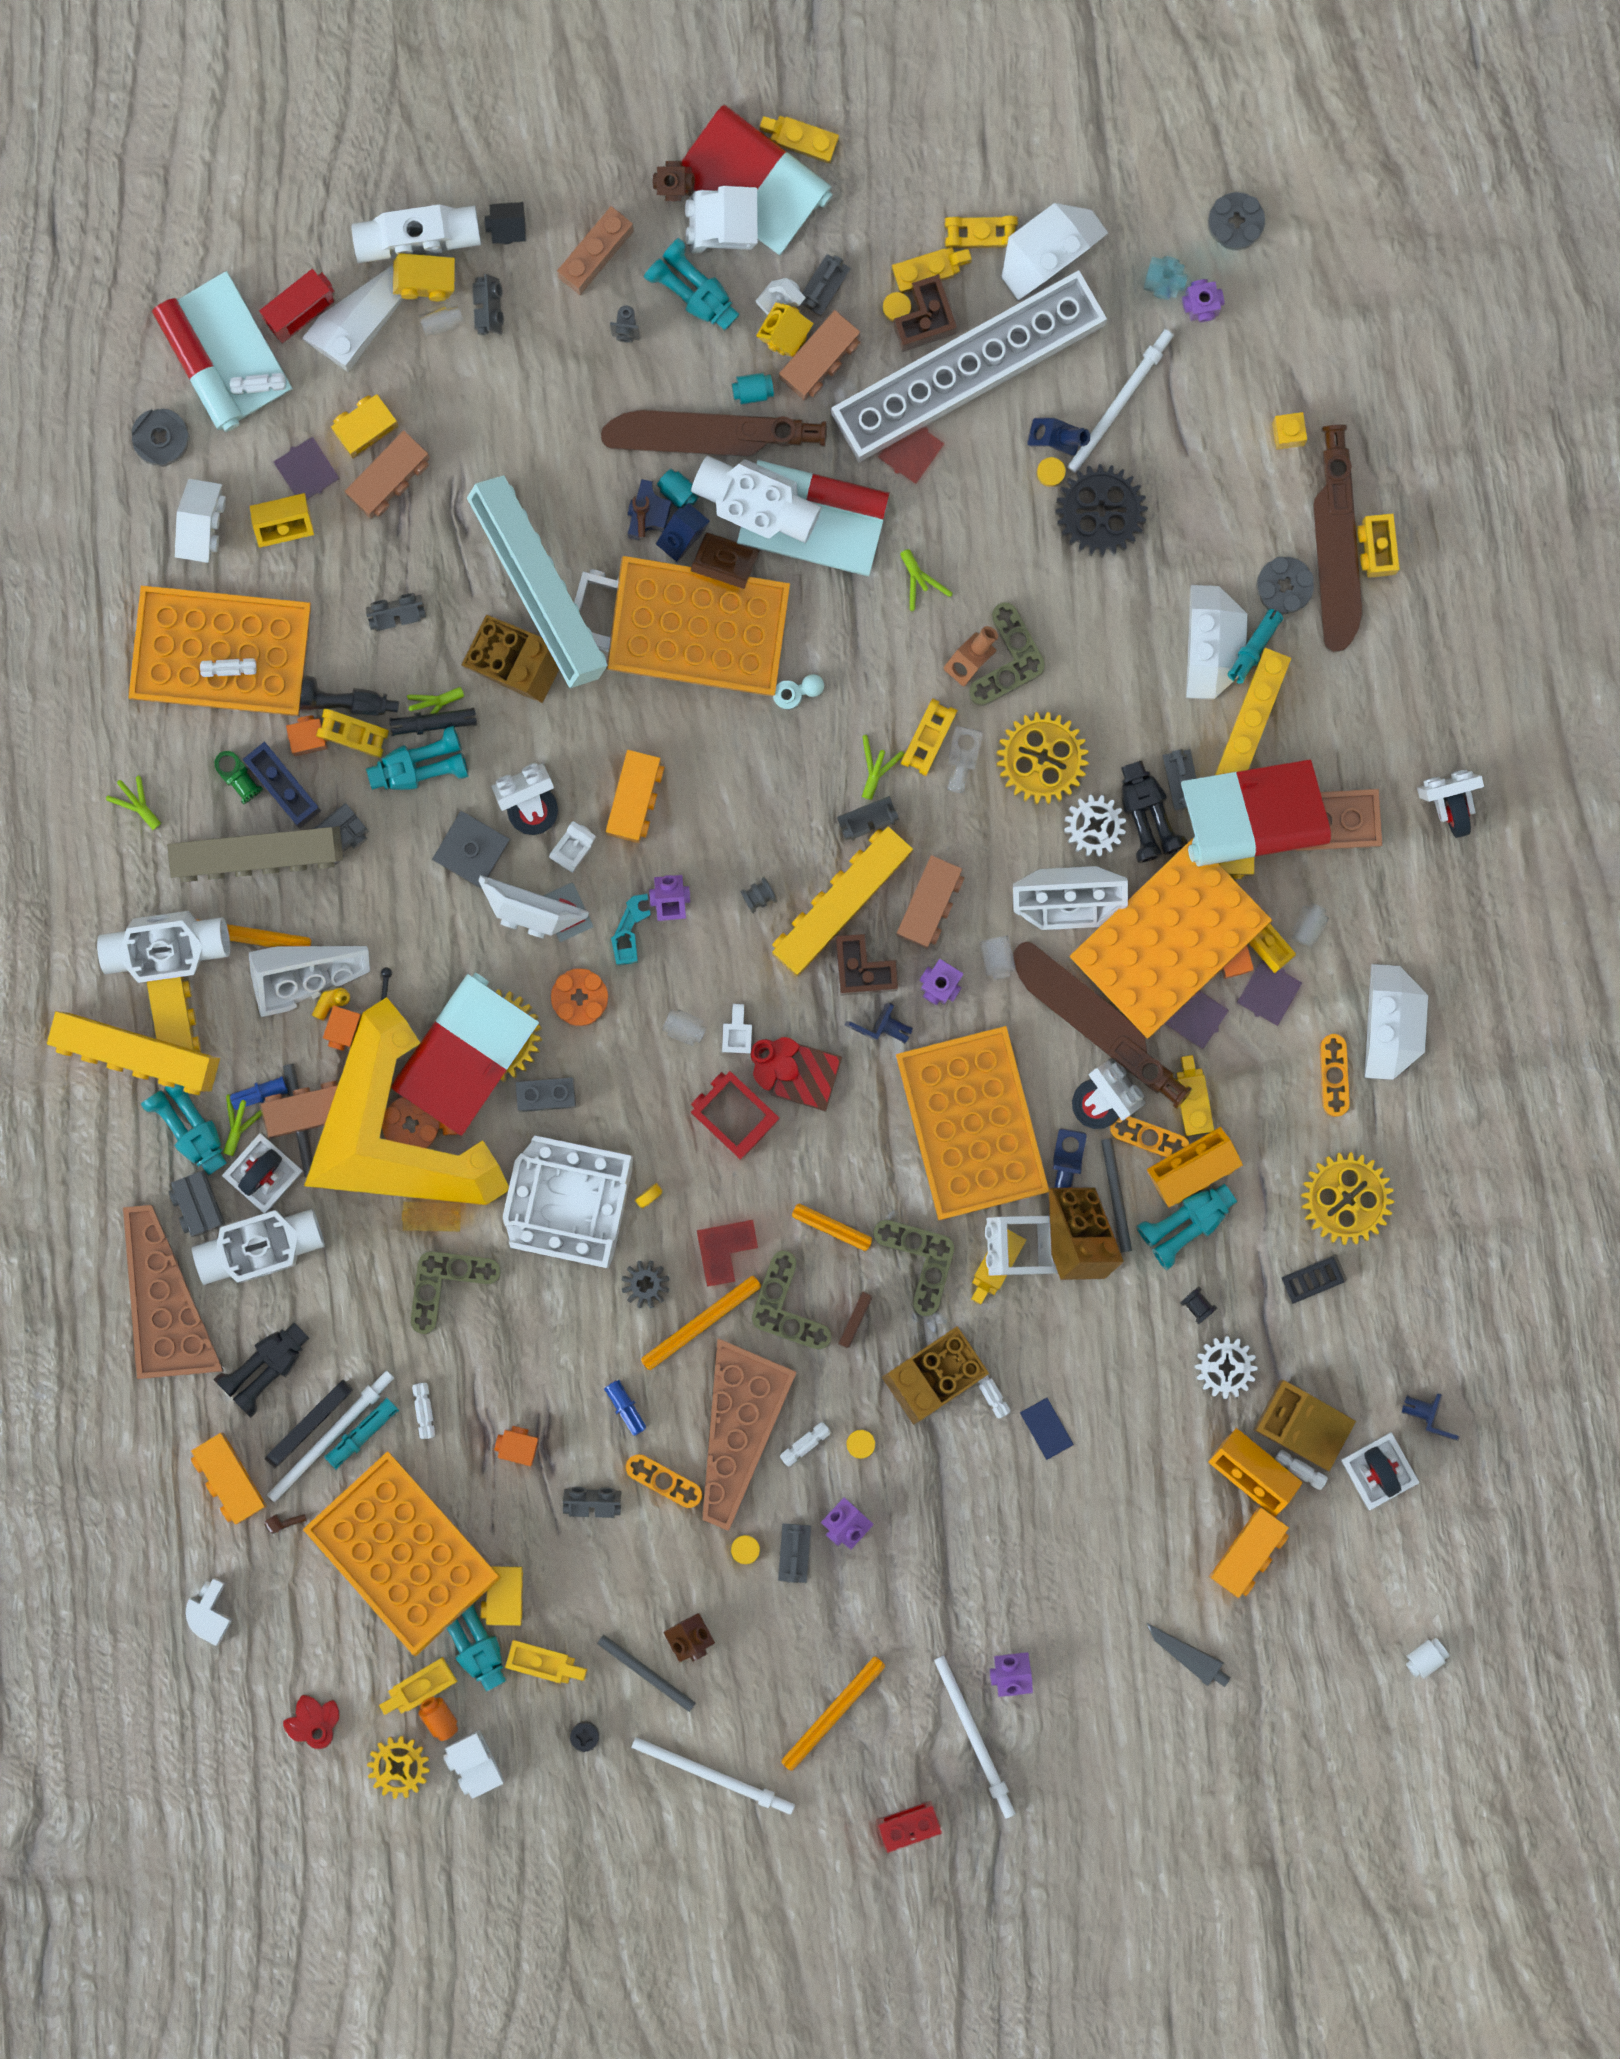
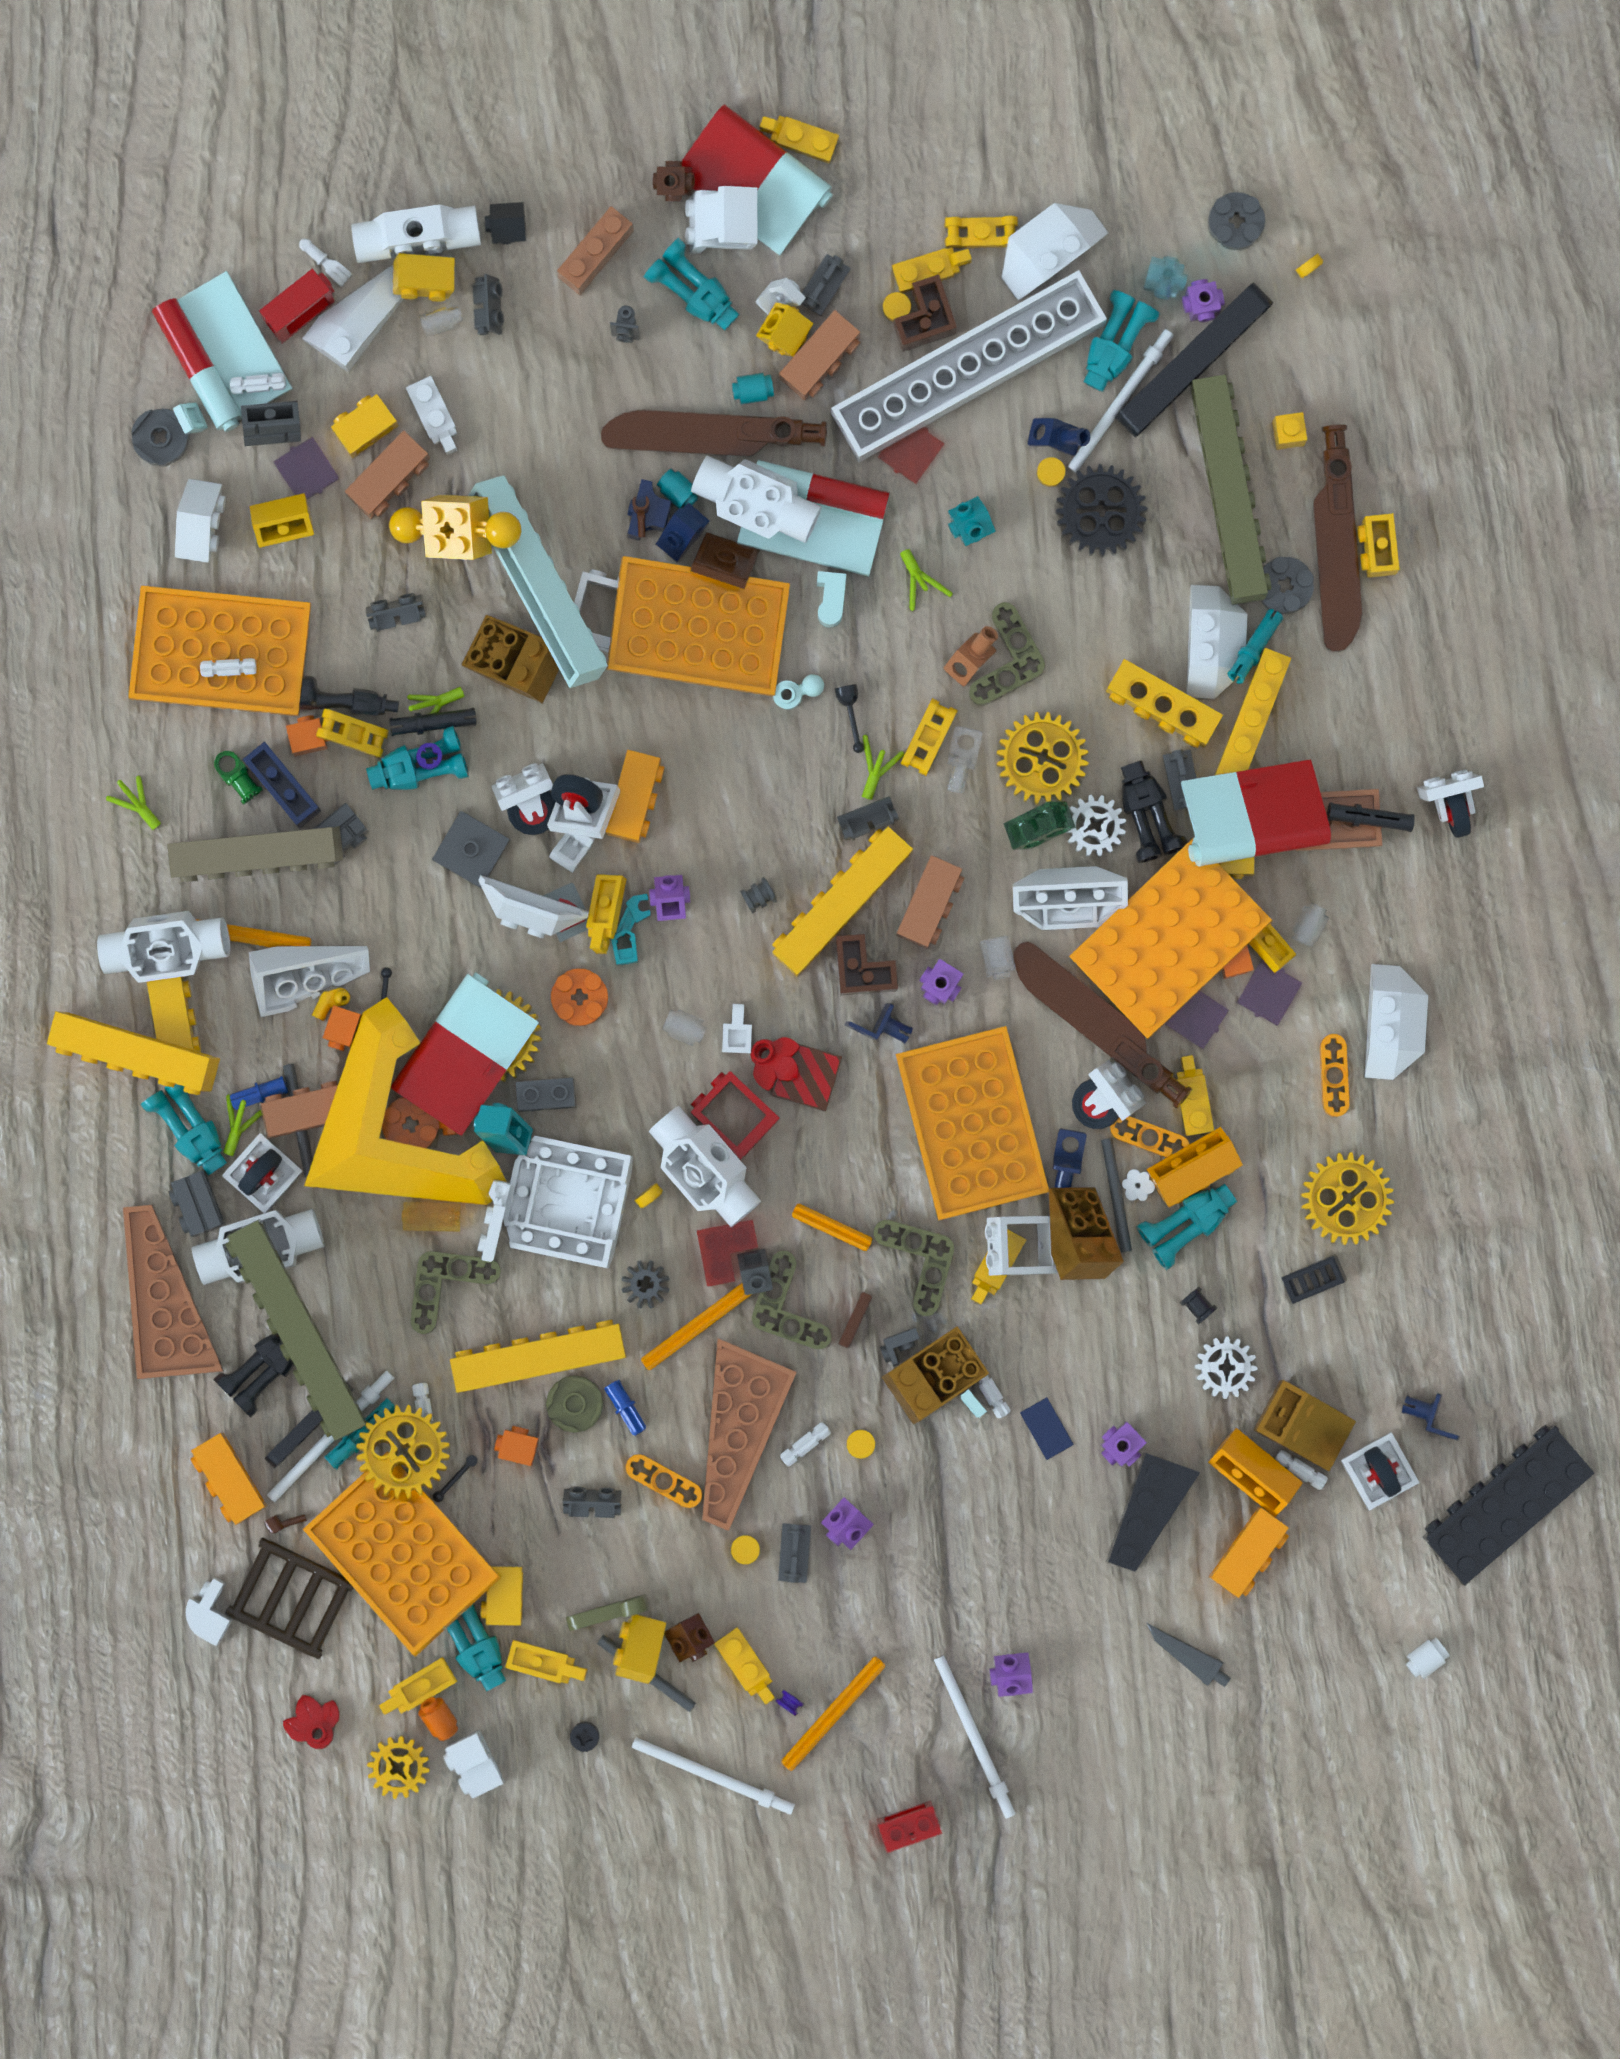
(190, 418): none -> light aqua tile
(271, 423): none -> dark grey brick
(292, 1561): none -> dark brown bar
(296, 1329): none -> olive brick
(333, 268): none -> white piece
(424, 1436): none -> yellow gear
(433, 413): none -> white hinge
(435, 750): none -> dark purple bush
(455, 527): none -> yellow brick
(471, 1461): none -> black hinge
(494, 1216): none -> white hinge
(503, 1129): none -> teal brick
(537, 1358): none -> yellow brick
(574, 1404): none -> olive tile
(582, 806): none -> white plate
(605, 911): none -> yellow hinge
(611, 1611): none -> olive beam
(639, 1648): none -> yellow brick
(703, 1167): none -> white brick
(745, 1664): none -> yellow hinge
(754, 1271): none -> dark grey bracket
(789, 1702): none -> dark purple bush
(831, 608): none -> light aqua leg
(848, 696): none -> black hinge
(902, 1340): none -> dark grey bracket
(970, 521): none -> teal brick
(972, 1403): none -> light aqua tile
(1039, 825): none -> clear green brick
(1108, 359): none -> teal piece
(1132, 1190): none -> white plant
(1133, 1442): none -> medium lavender brick
(1150, 1505): none -> black wedge
(1194, 359): none -> black beam
(1205, 717): none -> yellow brick
(1229, 489): none -> olive brick
(1309, 266): none -> yellow tile
(1380, 818): none -> black pin
(1507, 1503): none -> black bracket

